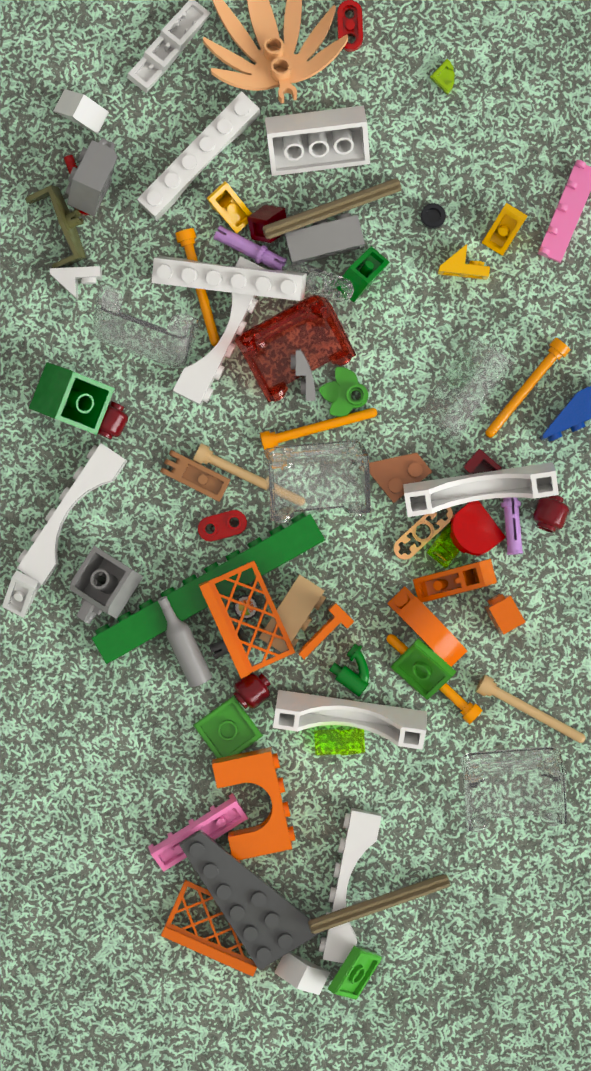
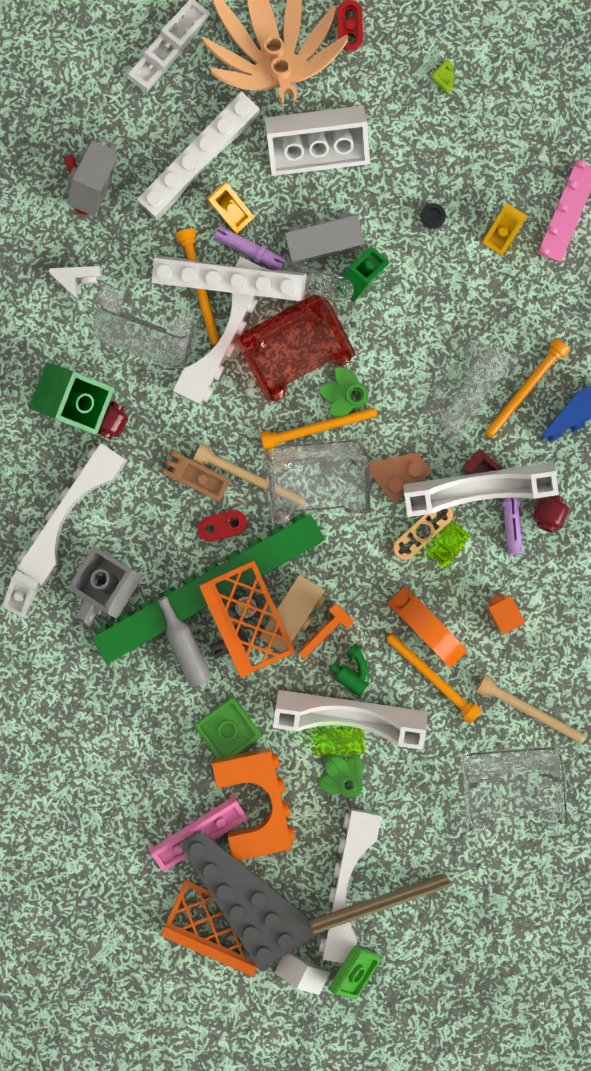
(67, 221): olive piece -> none
(81, 110): white slope -> none
(252, 690): dark red head -> none
(263, 216): dark red panel -> none
(301, 365): light grey slope -> none
(332, 208): dark tan axle -> none
(339, 773): none -> bright green plate
(423, 669): bright green tile -> none
(455, 580): orange slope -> none
(456, 266): yellow slope -> none
(474, 530): red tile -> none

